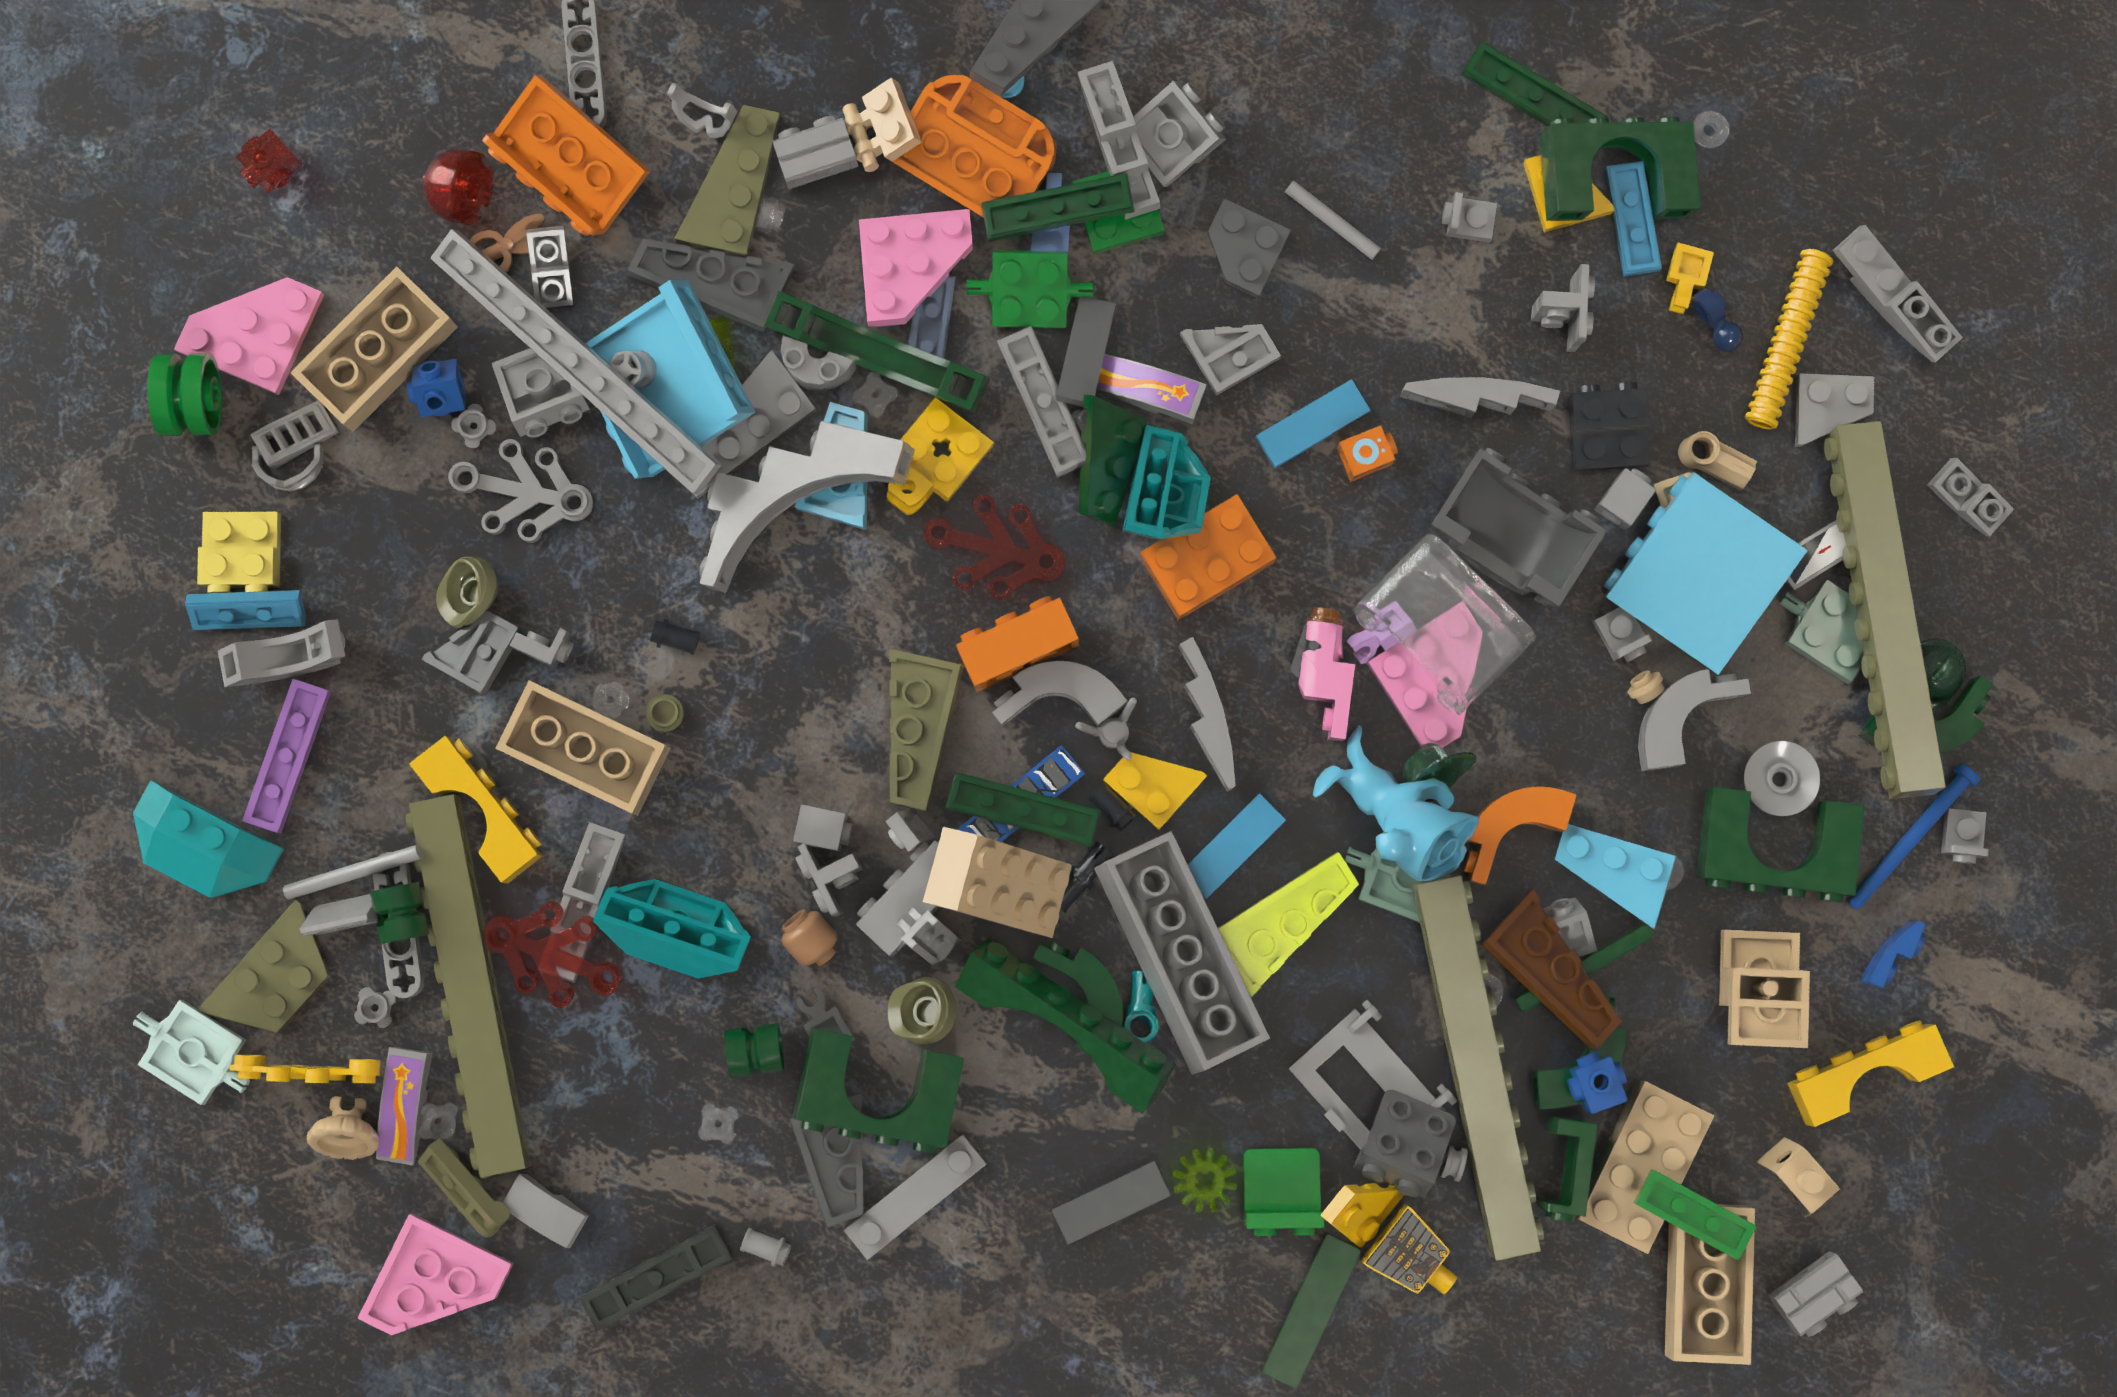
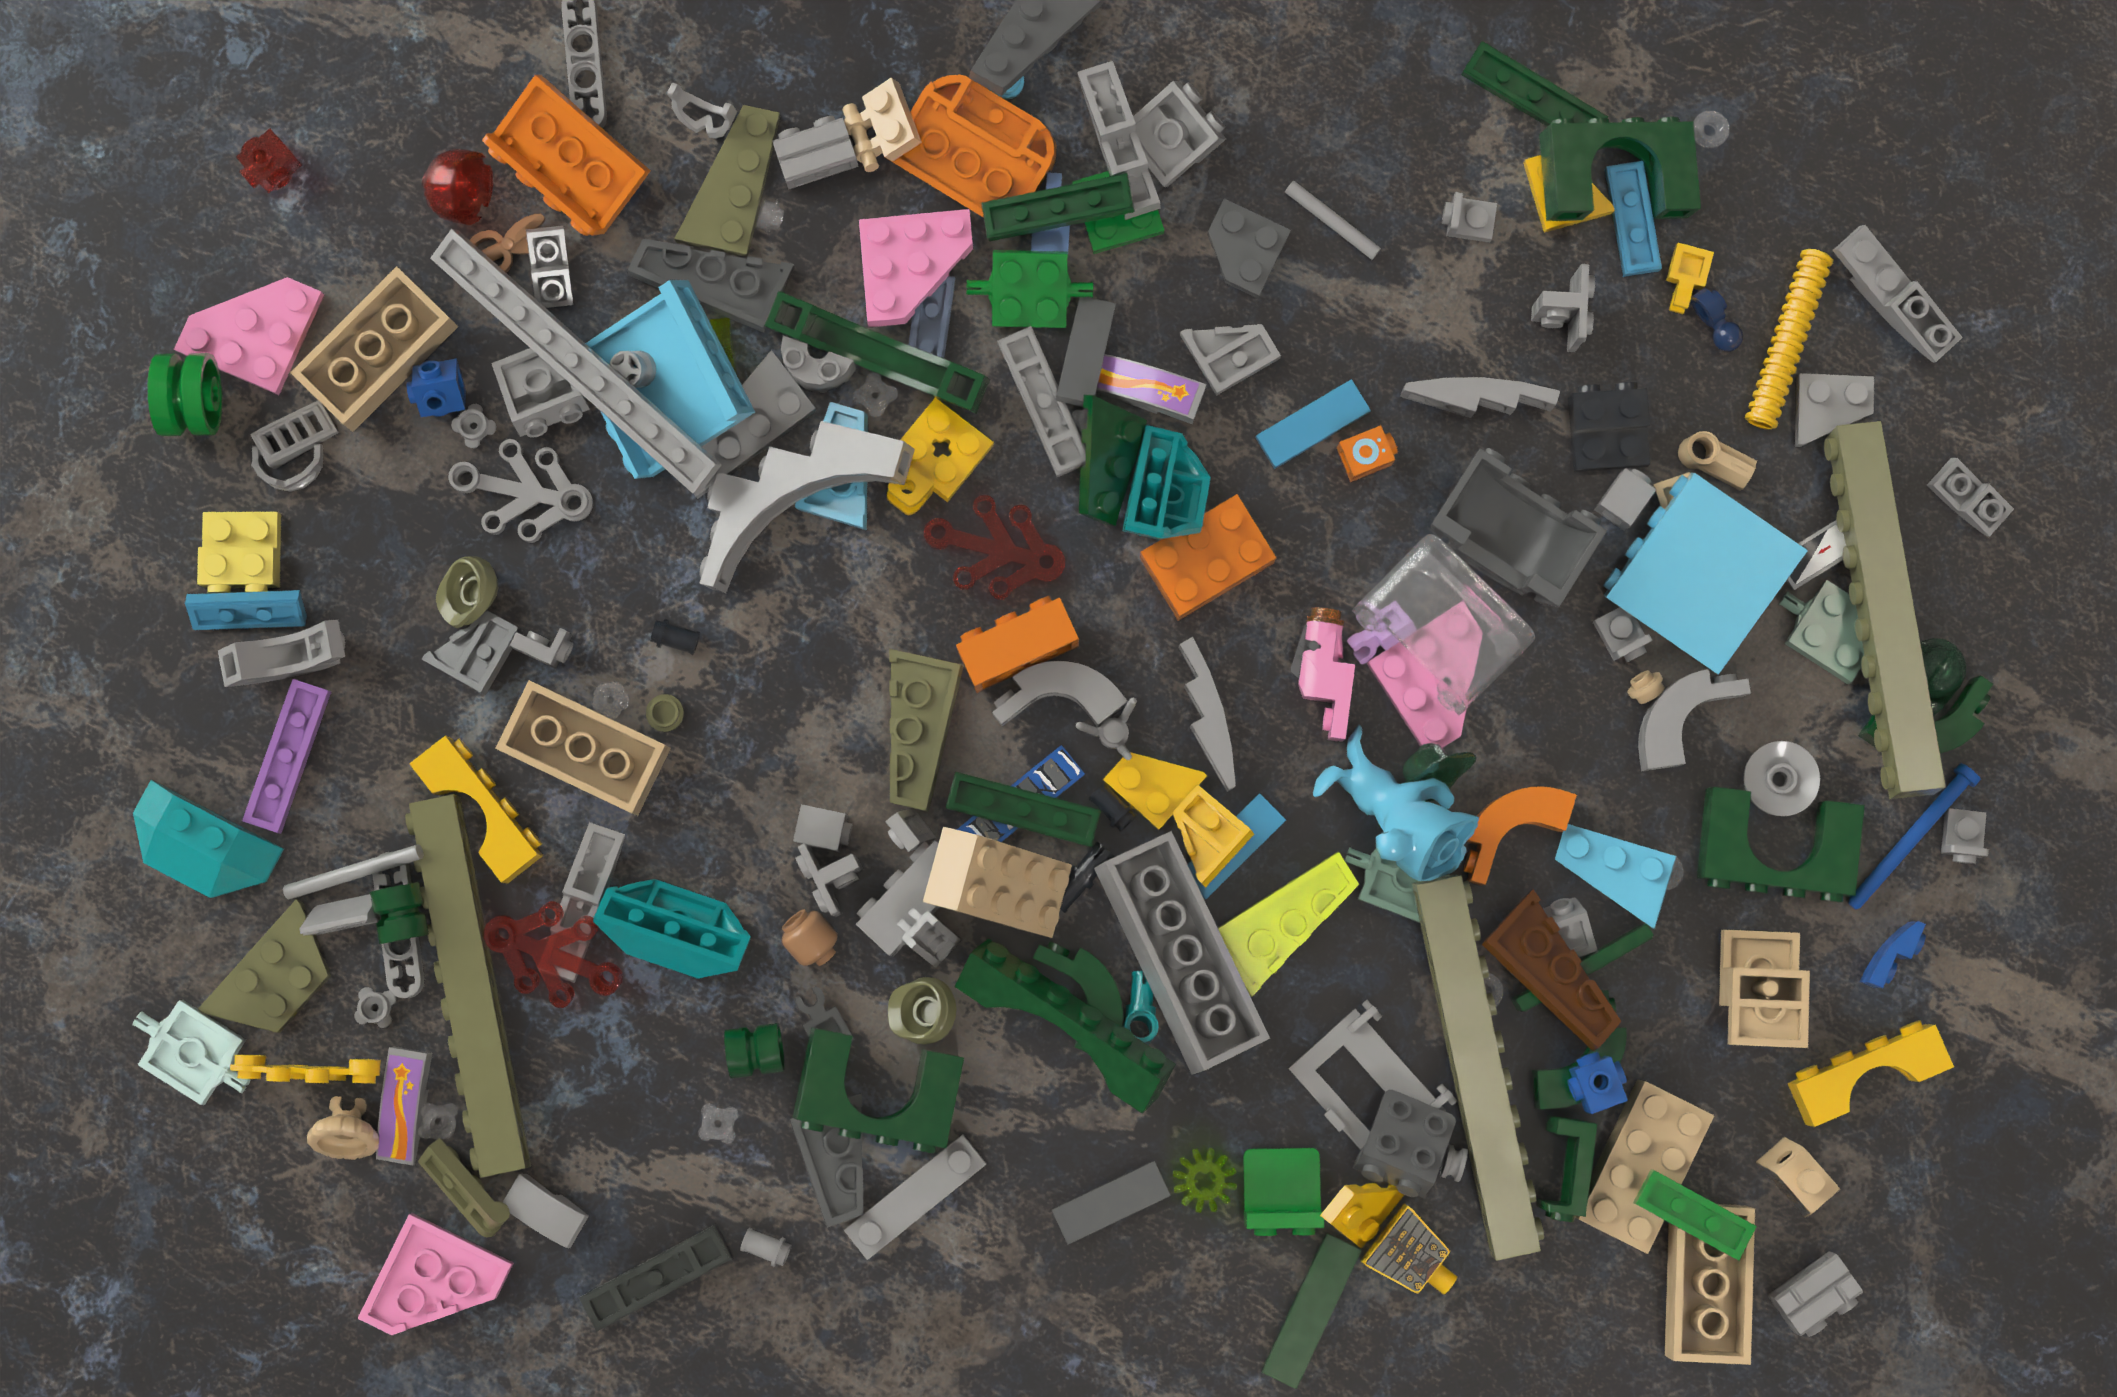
(1209, 833): none -> yellow wing

